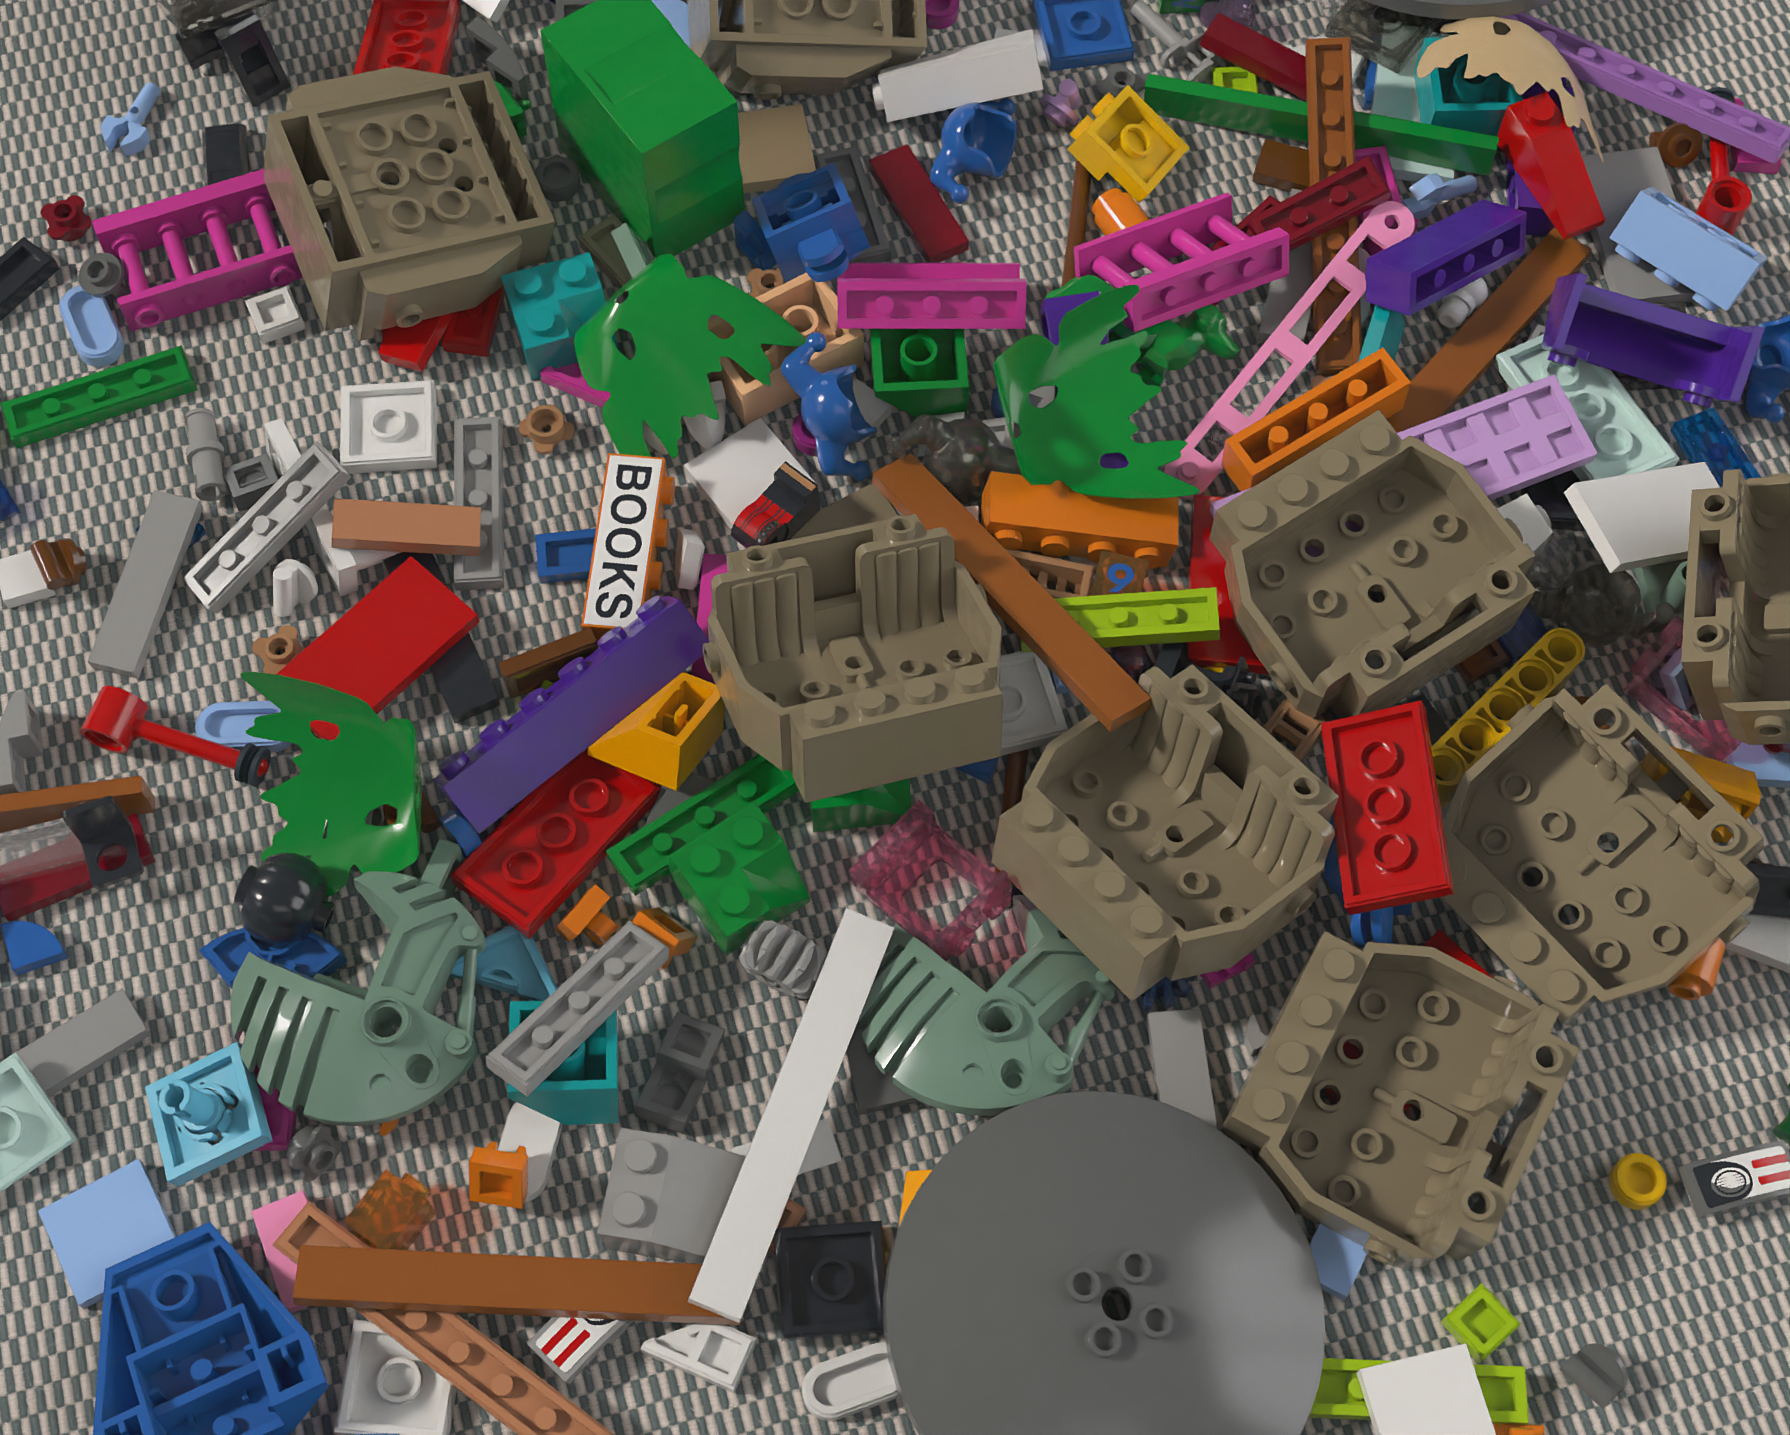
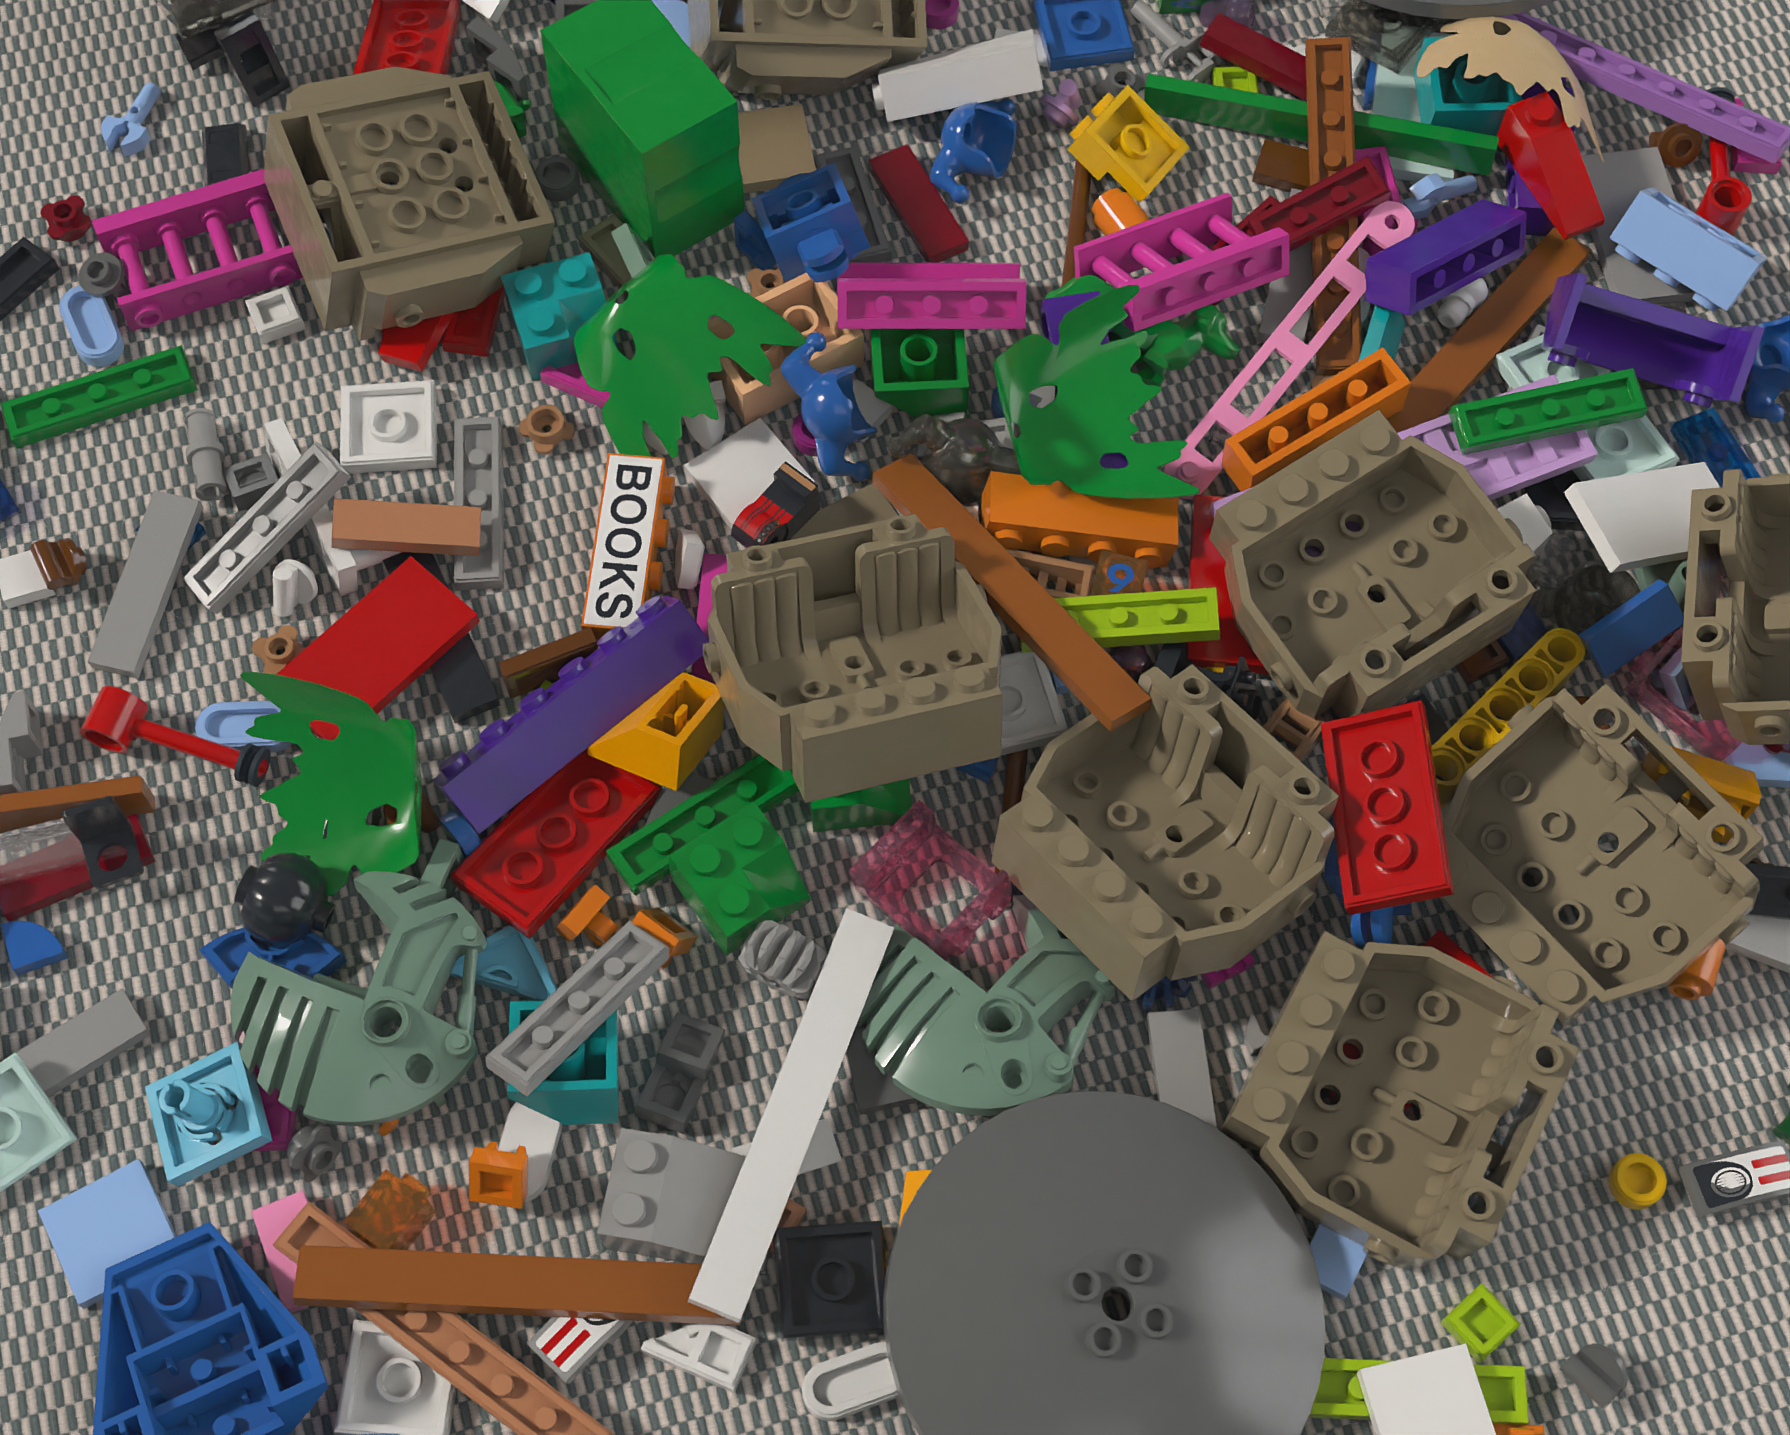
(564, 555): blue tile -> none
(1548, 411): none -> green tile
(1632, 628): none -> blue tile

